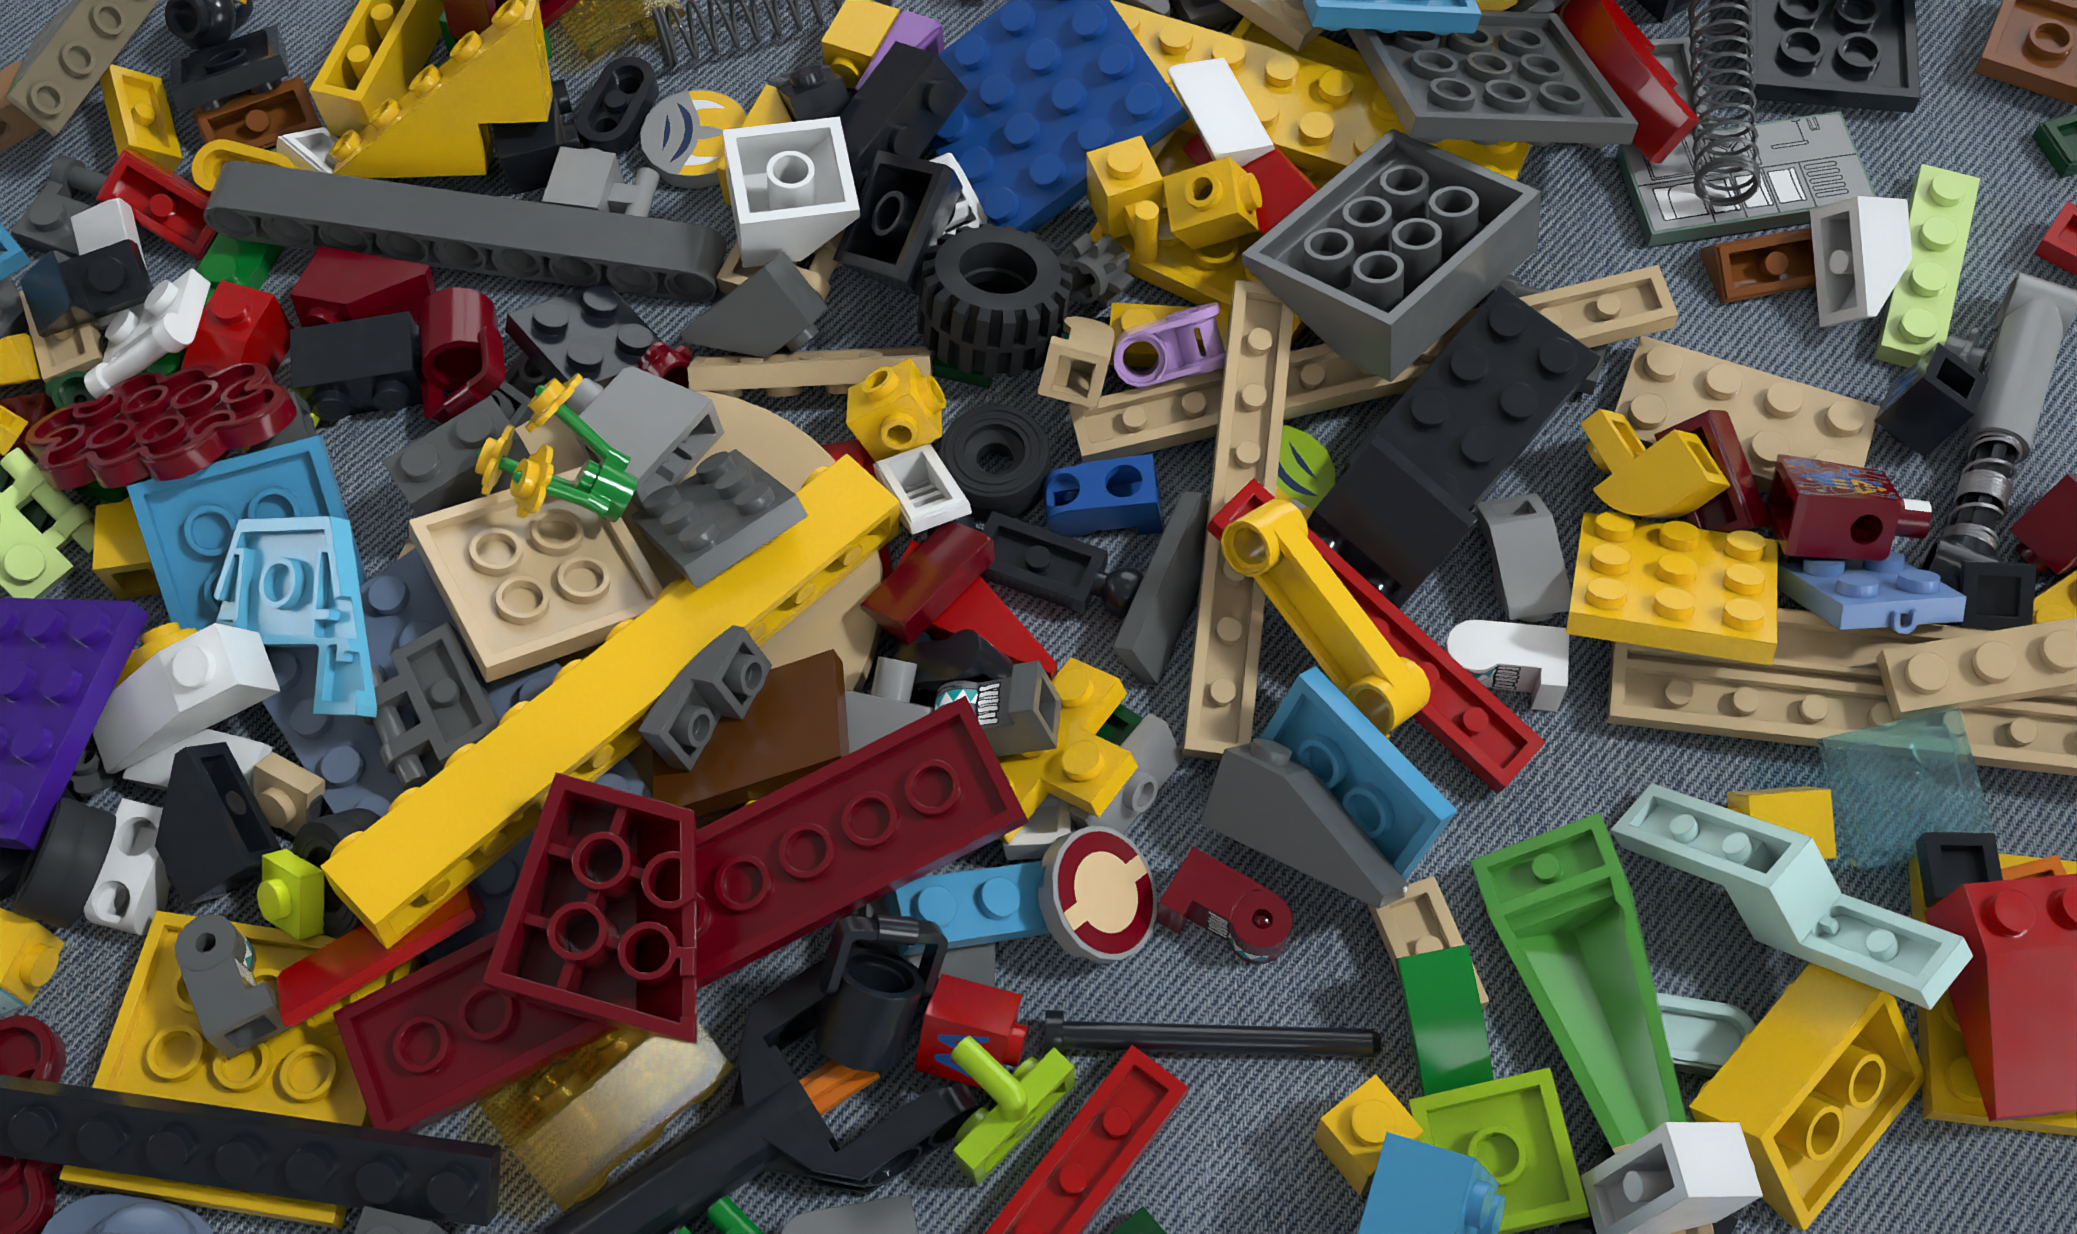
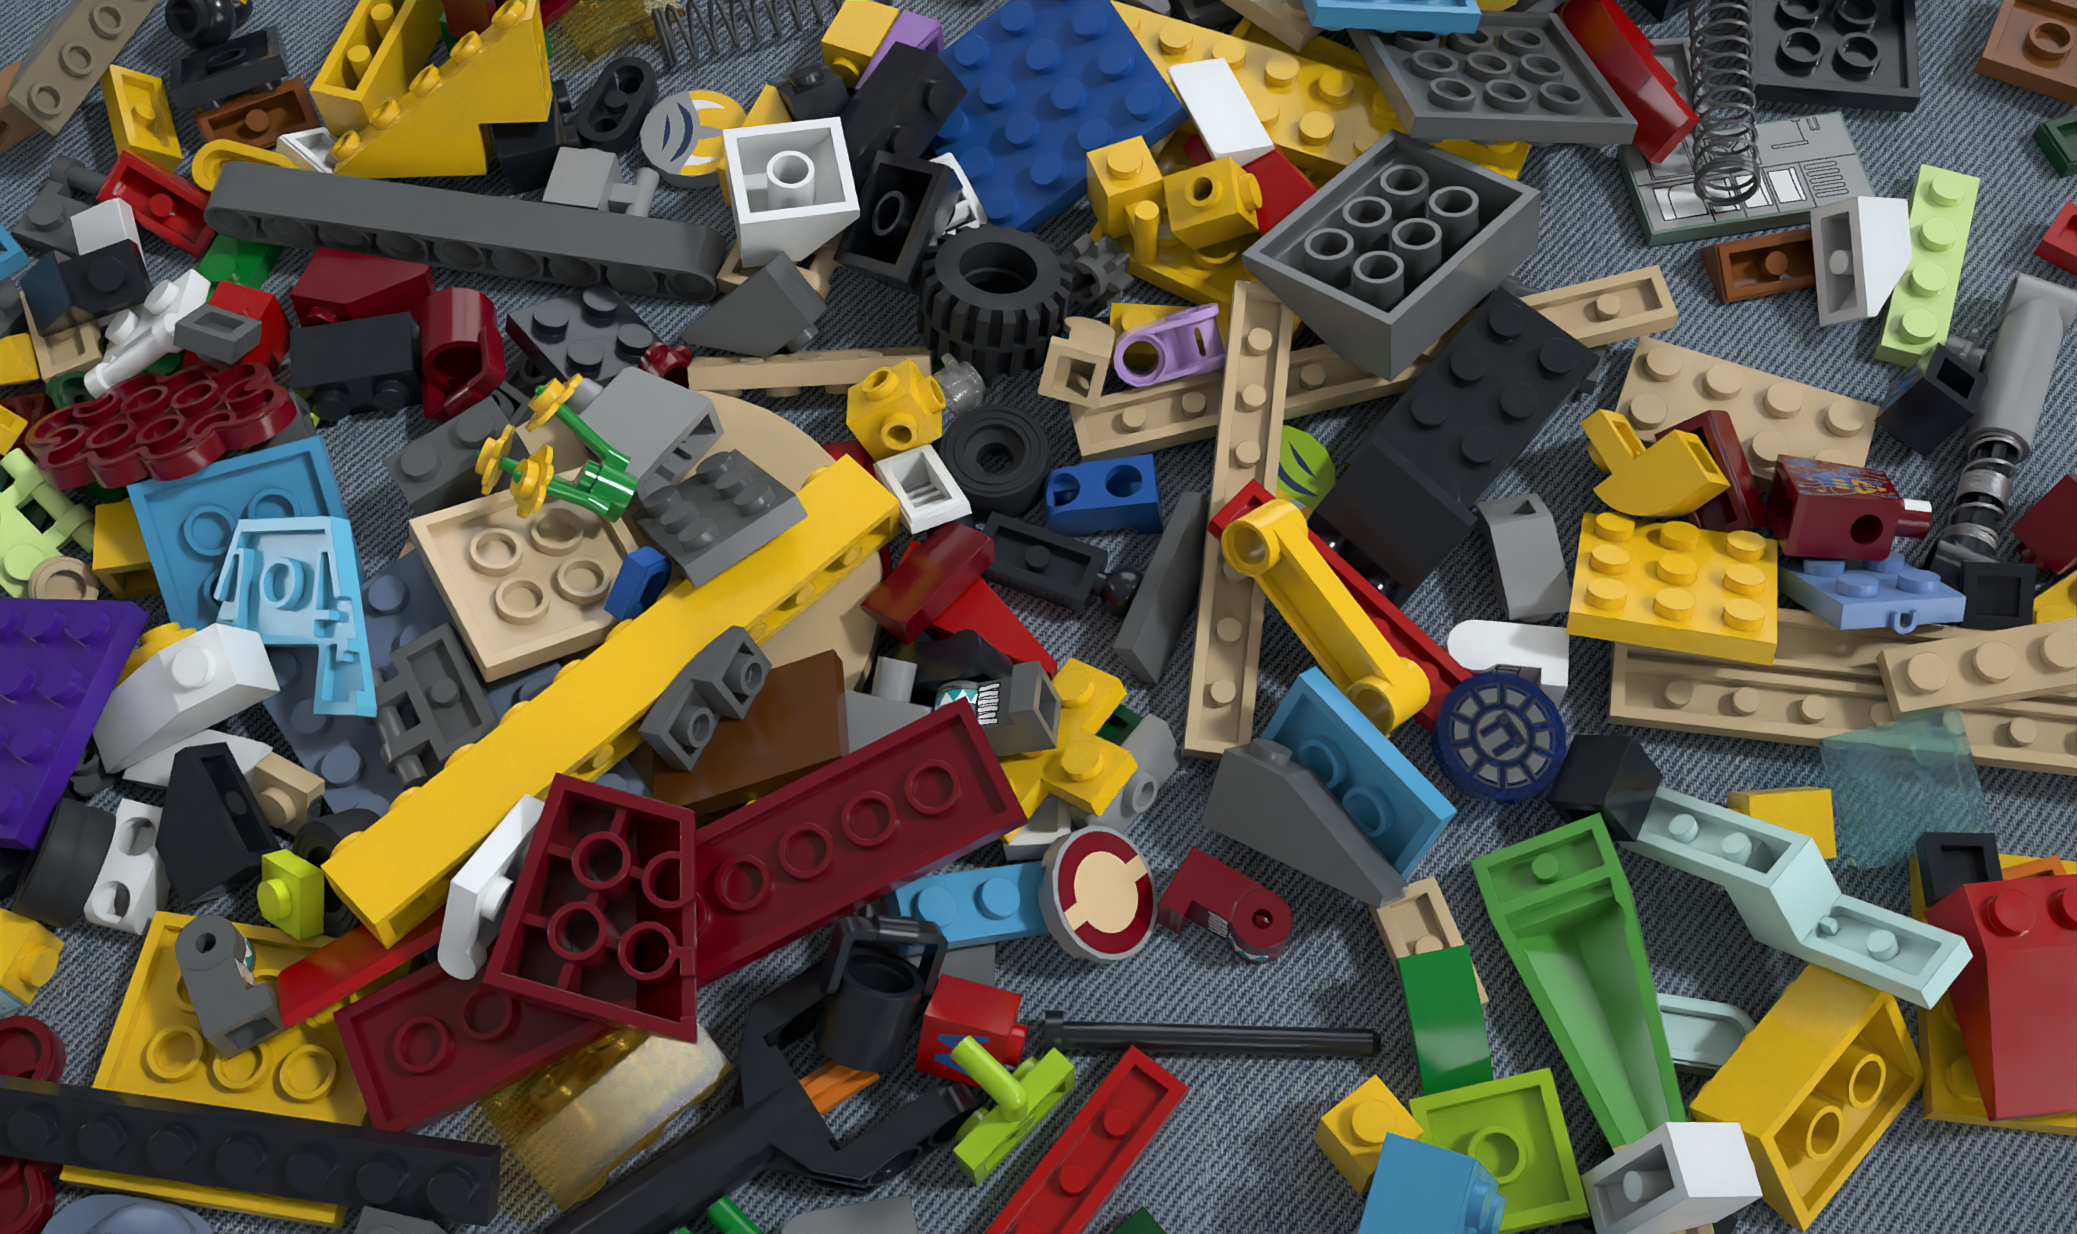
(63, 579): none -> tan tile
(217, 334): none -> dark grey plate
(484, 891): none -> white plate
(638, 583): none -> blue tile
(960, 385): none -> clear plate
(1498, 738): none -> tile
(1606, 777): none -> black brick

